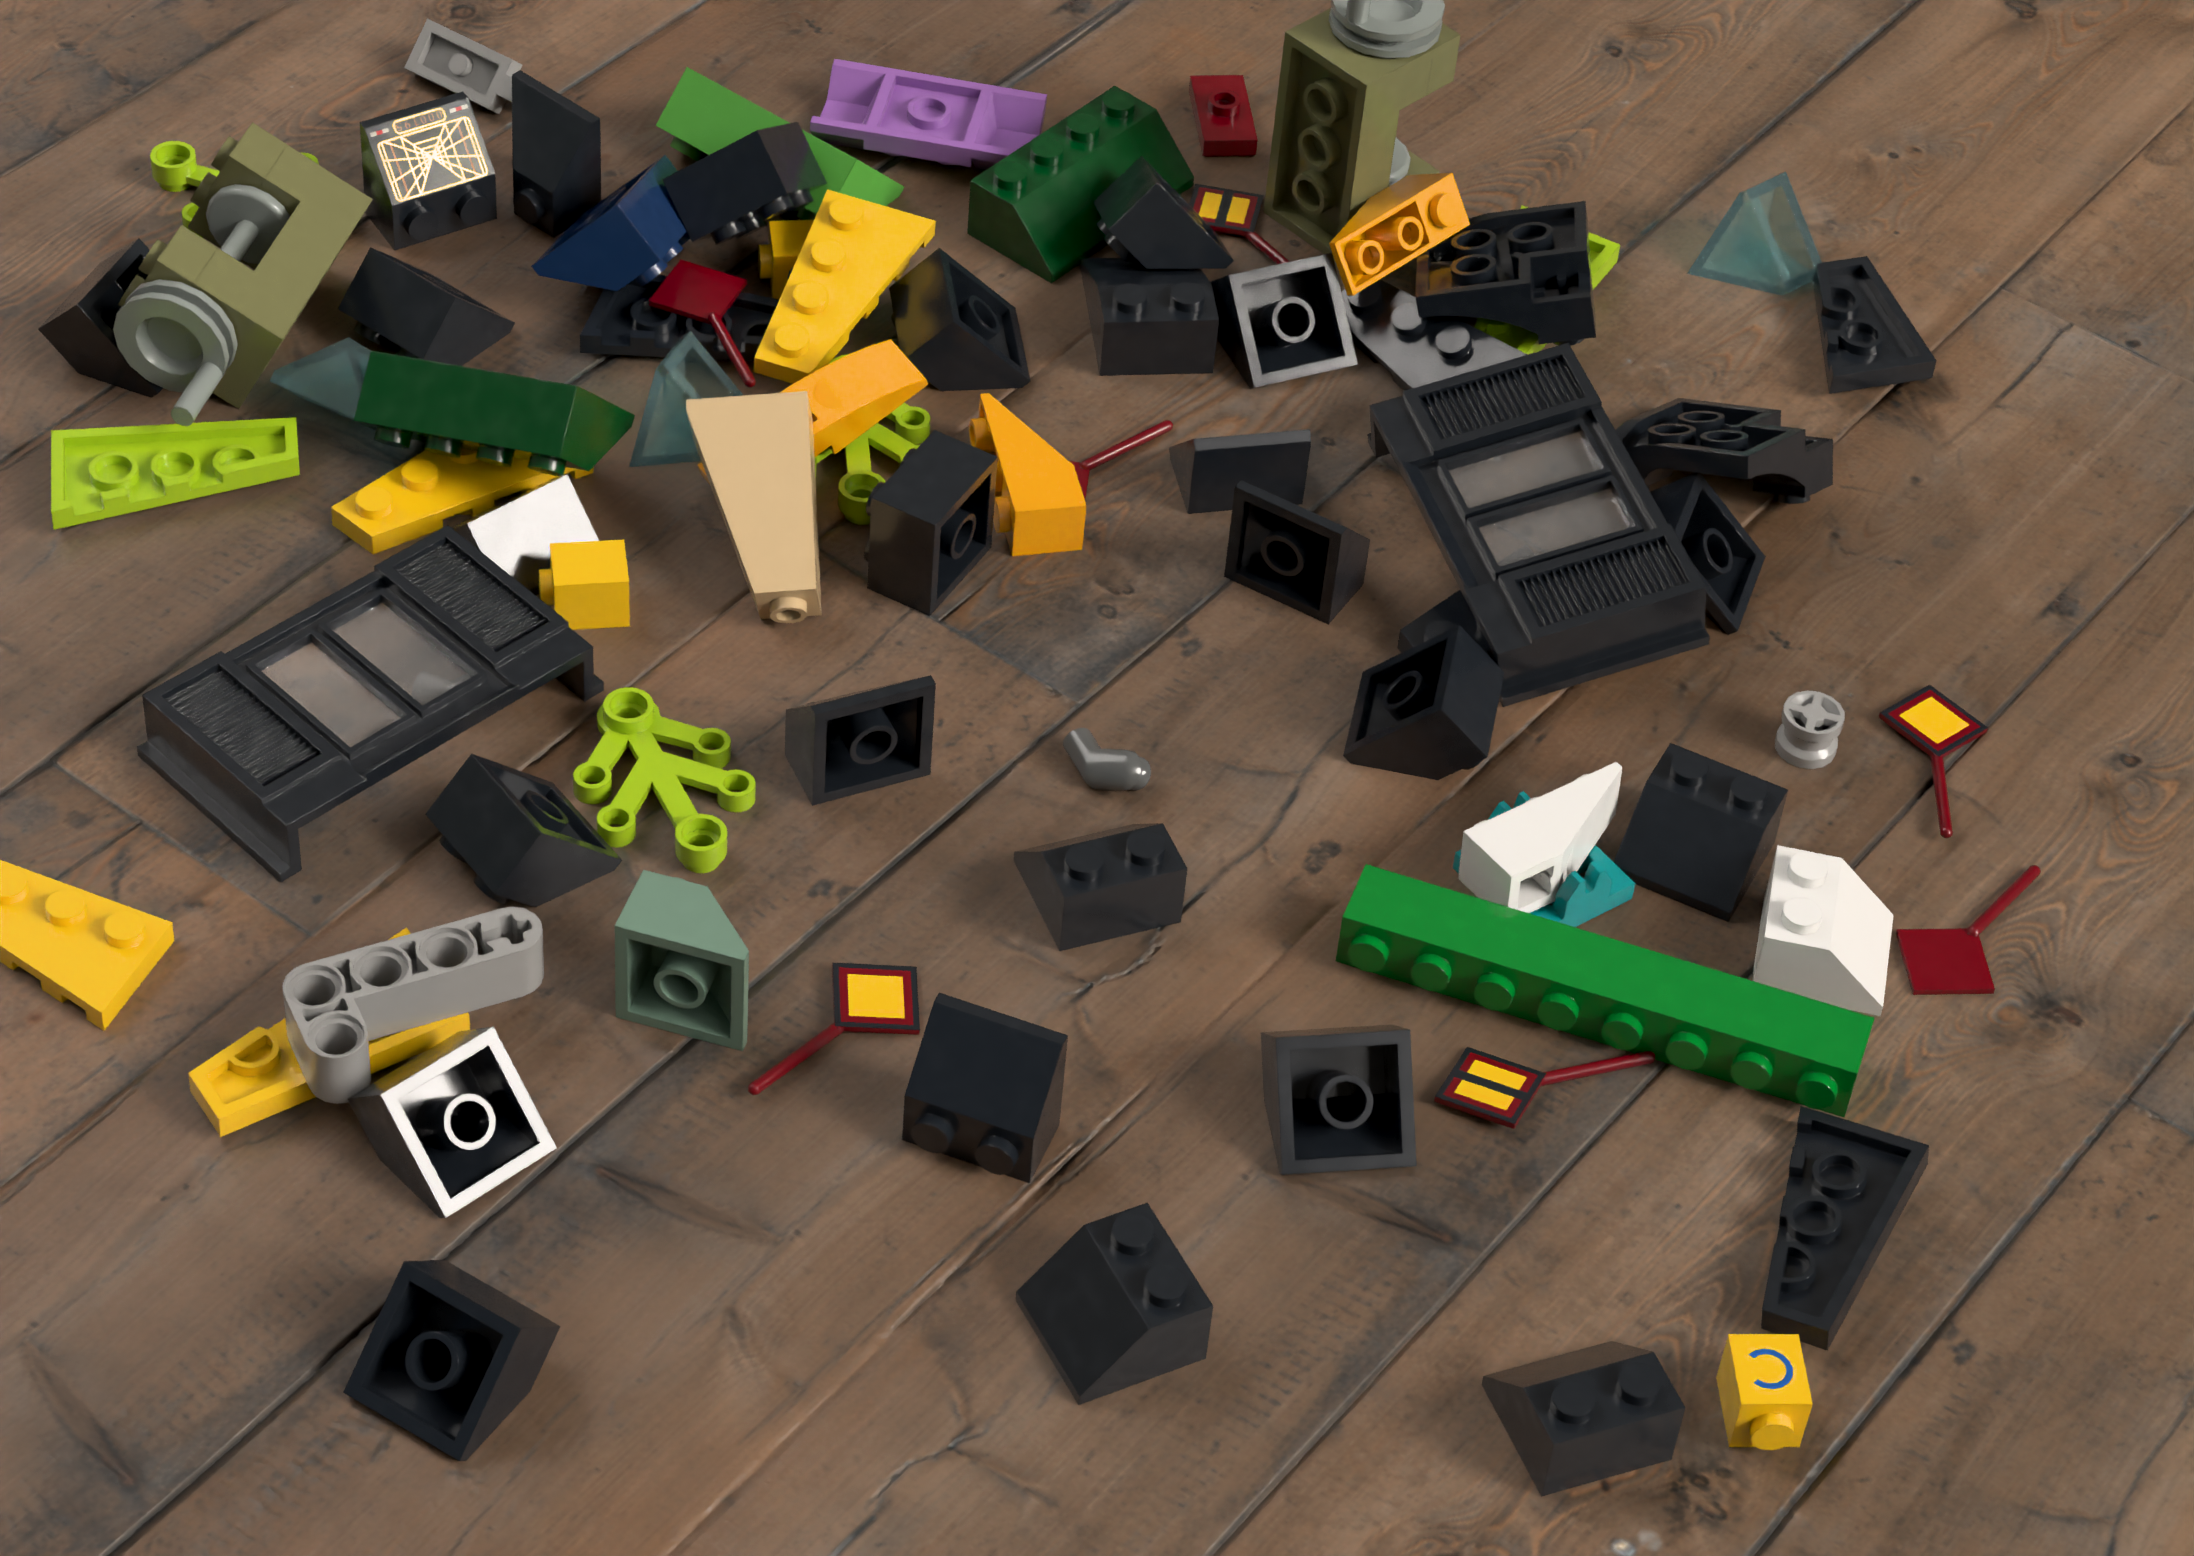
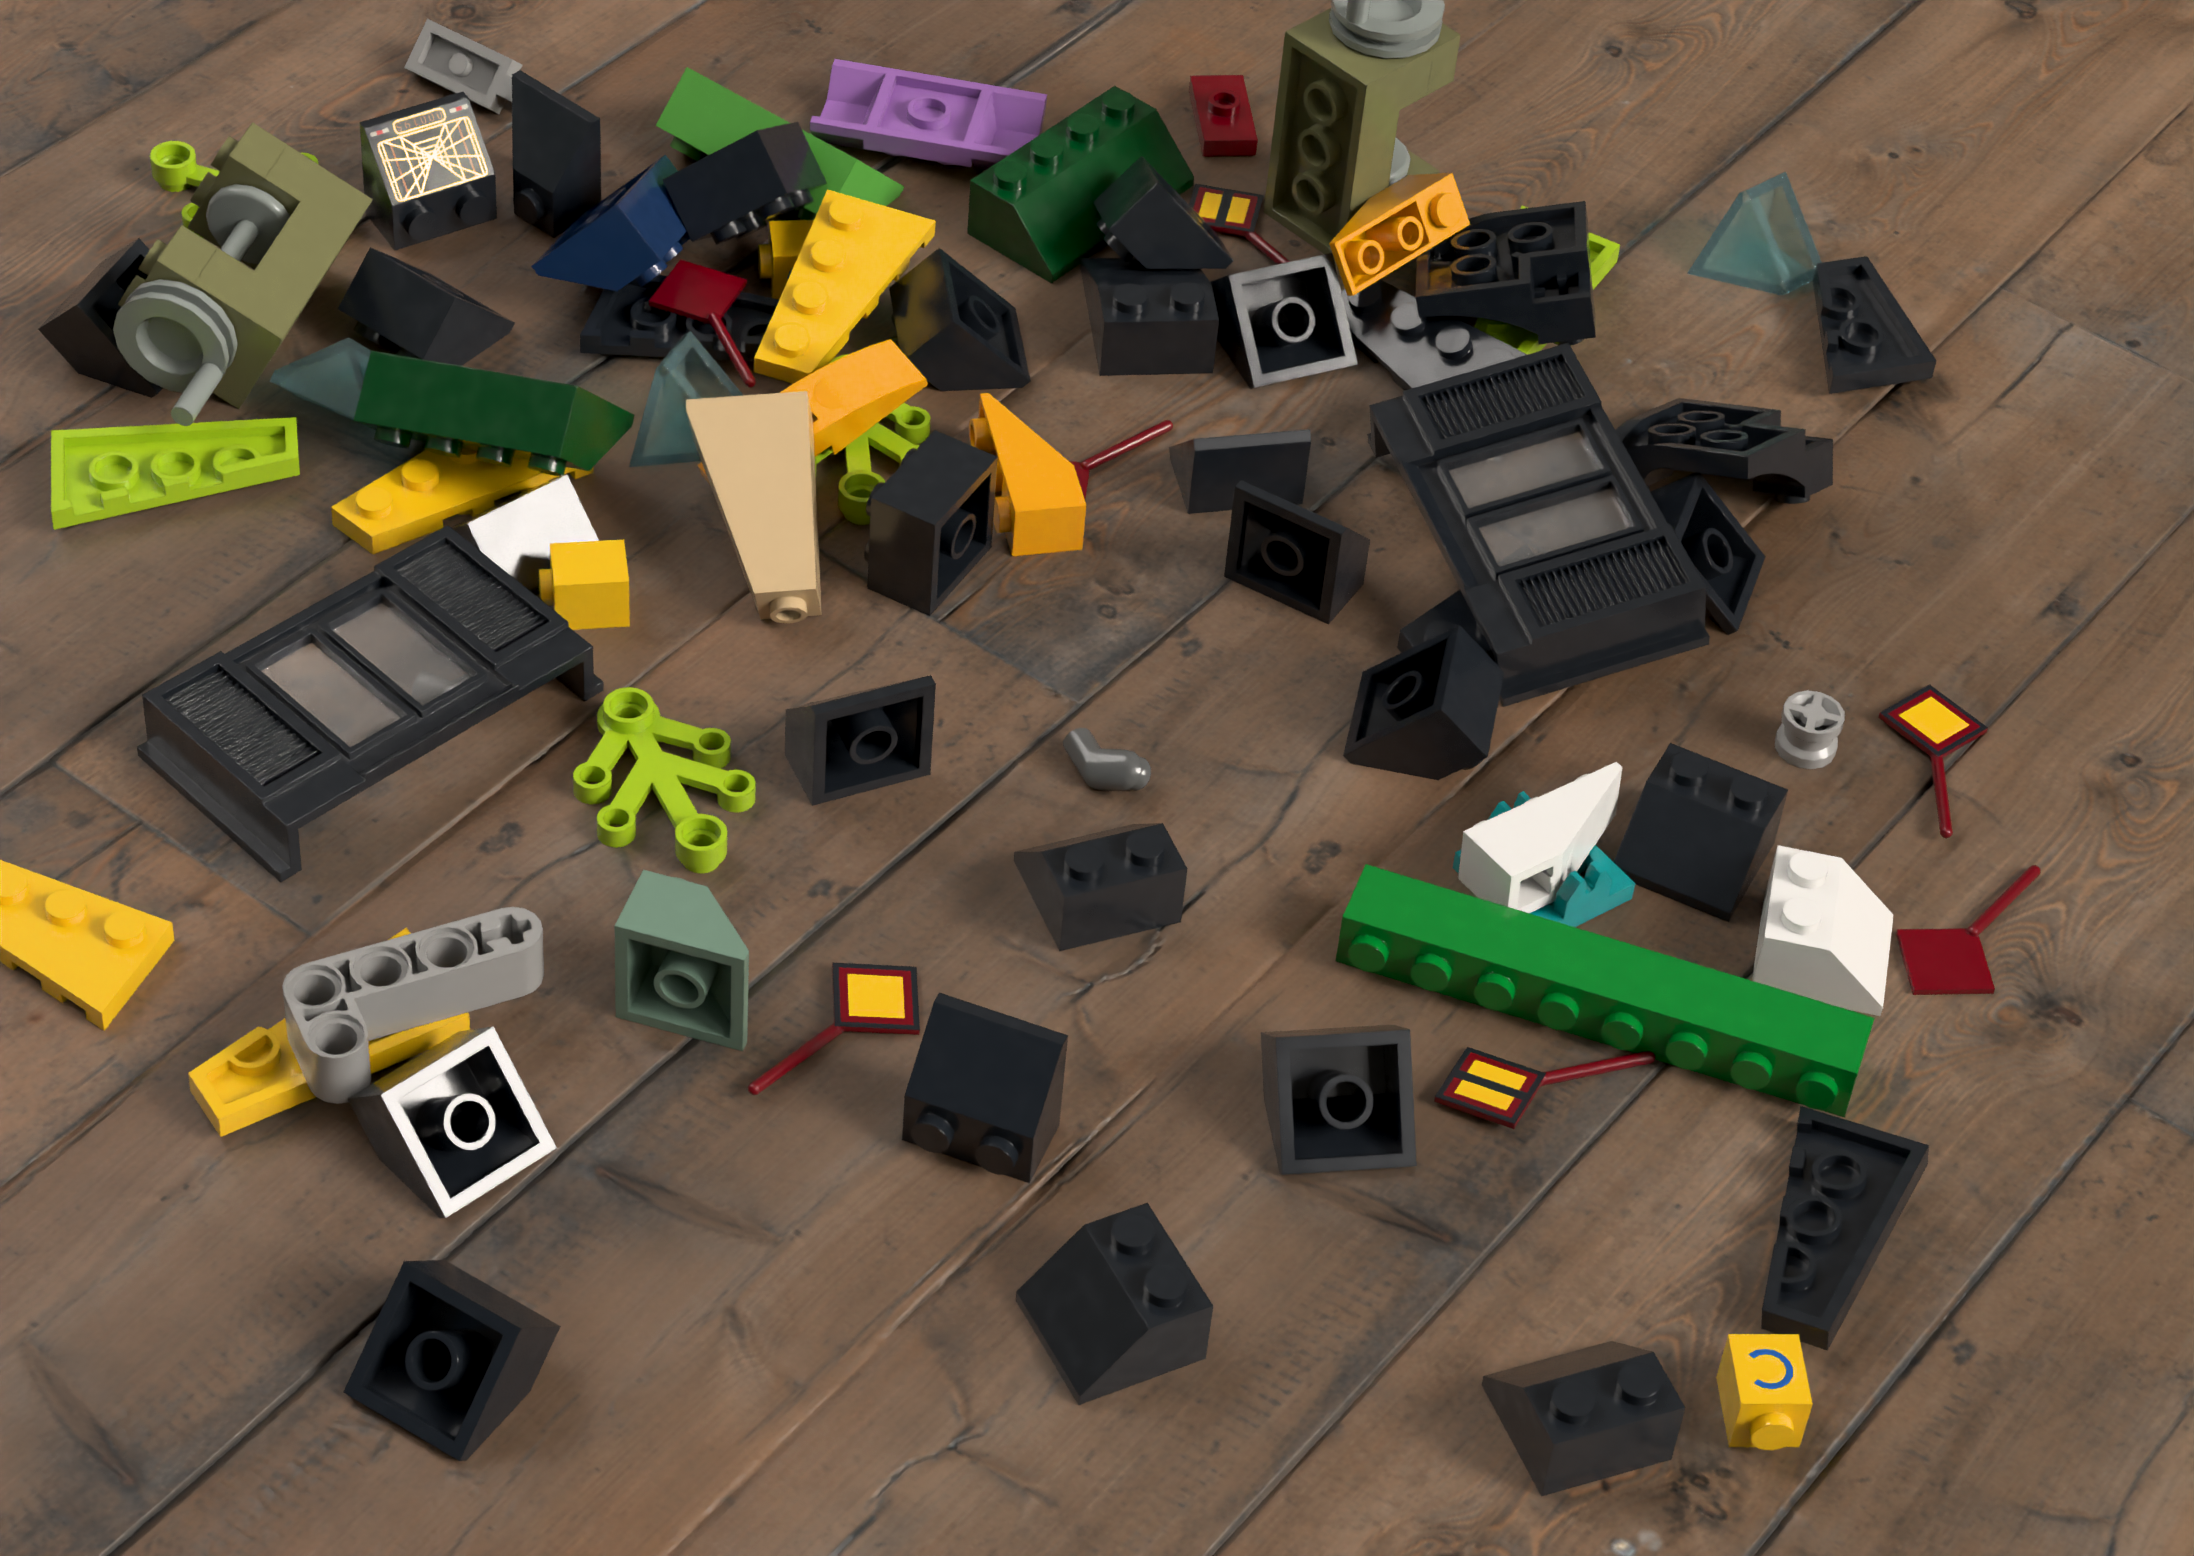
(518, 834): black slope -> none

